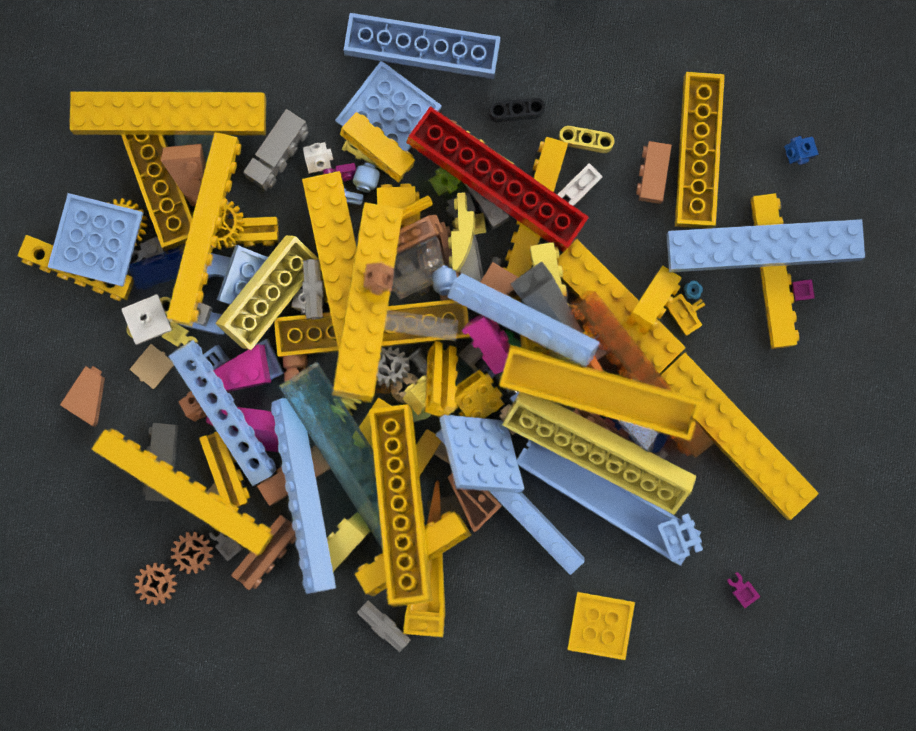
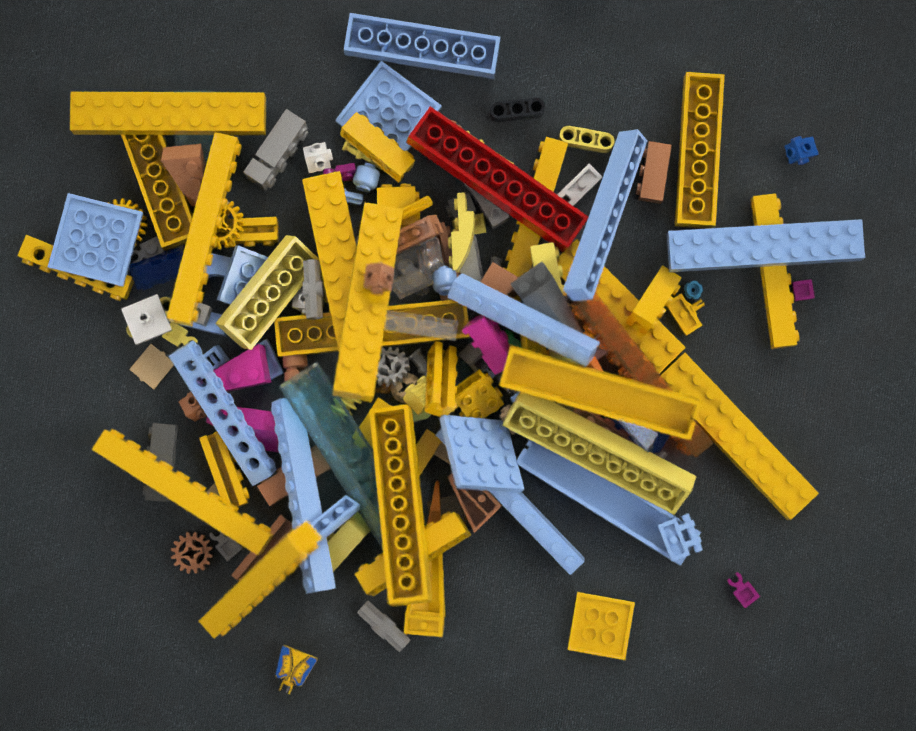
(86, 395): nougat slope -> none
(151, 574): nougat gear -> none
(261, 580): none -> yellow brick
(293, 667): none -> torso
(335, 516): none -> light blue brick
(441, 185): clear neon green brick -> none
(605, 215): none -> light blue brick

